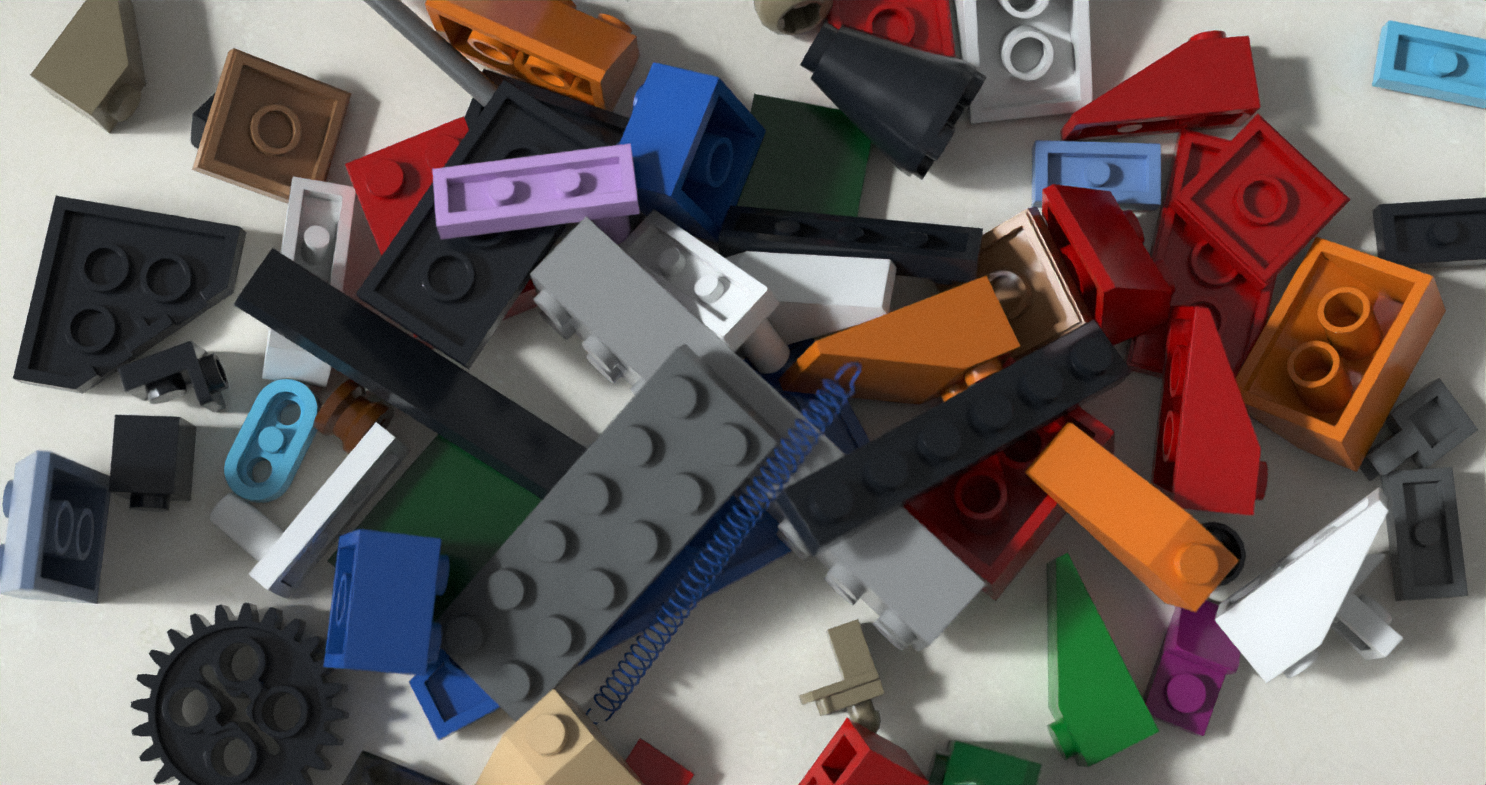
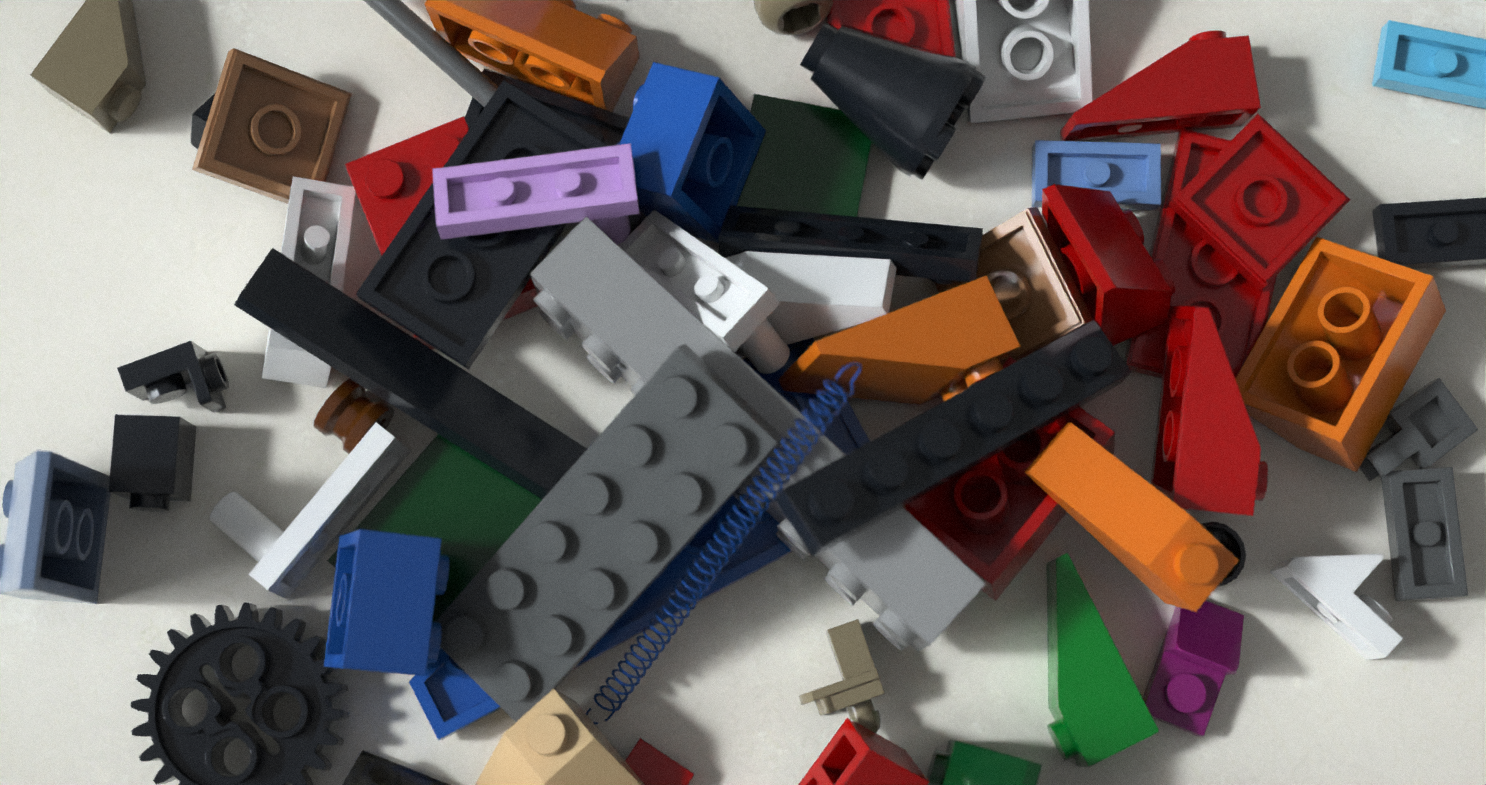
(117, 287): black plate -> none
(268, 439): medium azure plate -> none
(1293, 603): white slope -> none

